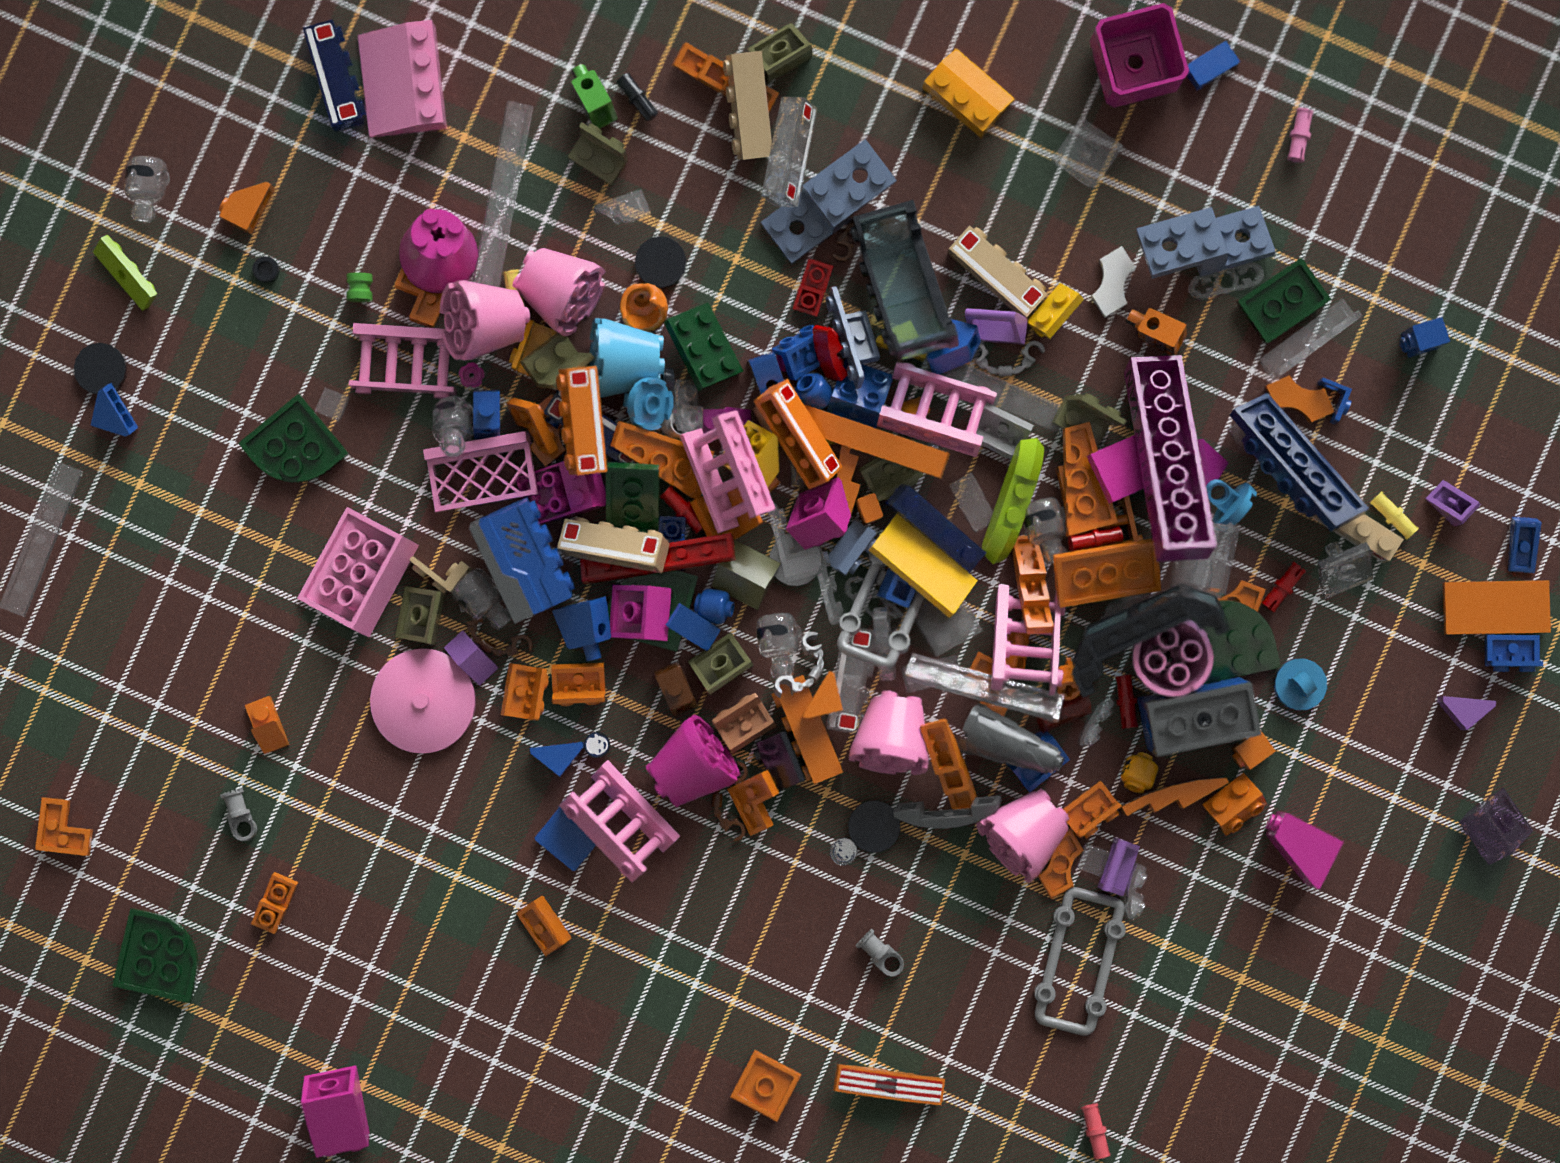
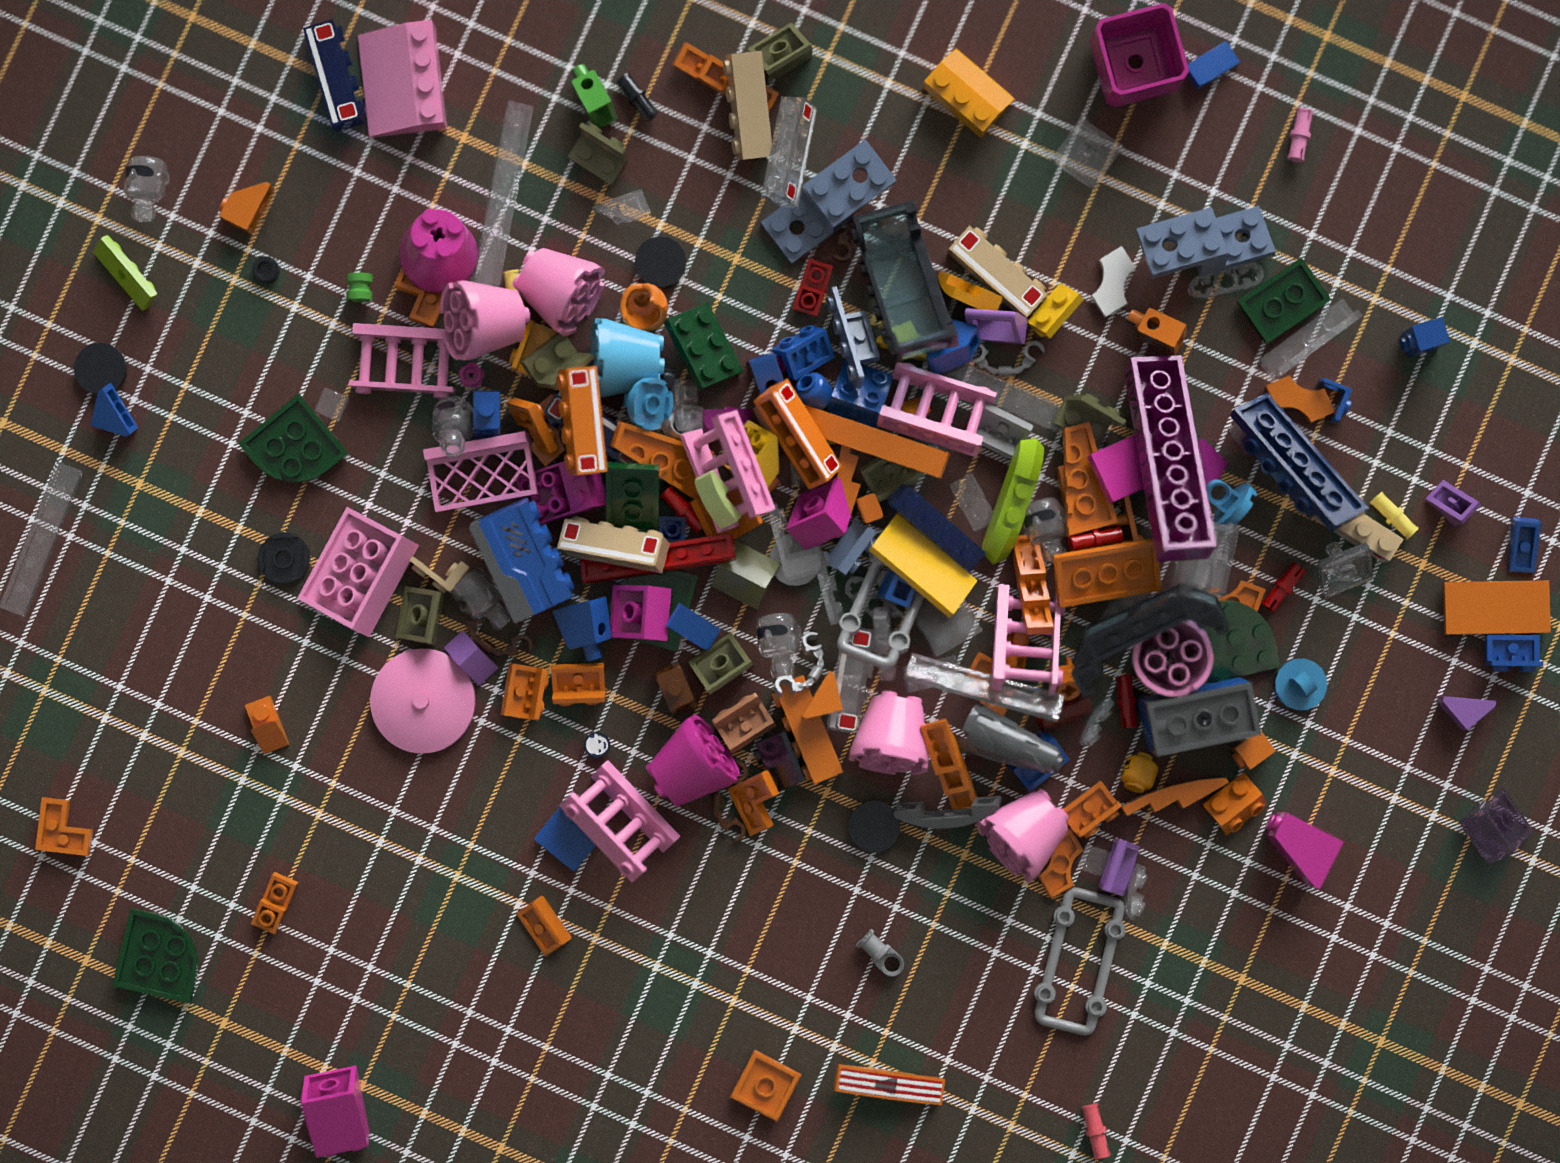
(238, 813): light grey connector -> none
(284, 558): none -> black tile
(558, 757): blue slope -> none
(712, 493): none -> yellowish green slope
(714, 605): blue head -> none
(826, 348): red slope -> none
(843, 851): clear tile -> none
(968, 292): none -> light orange slope

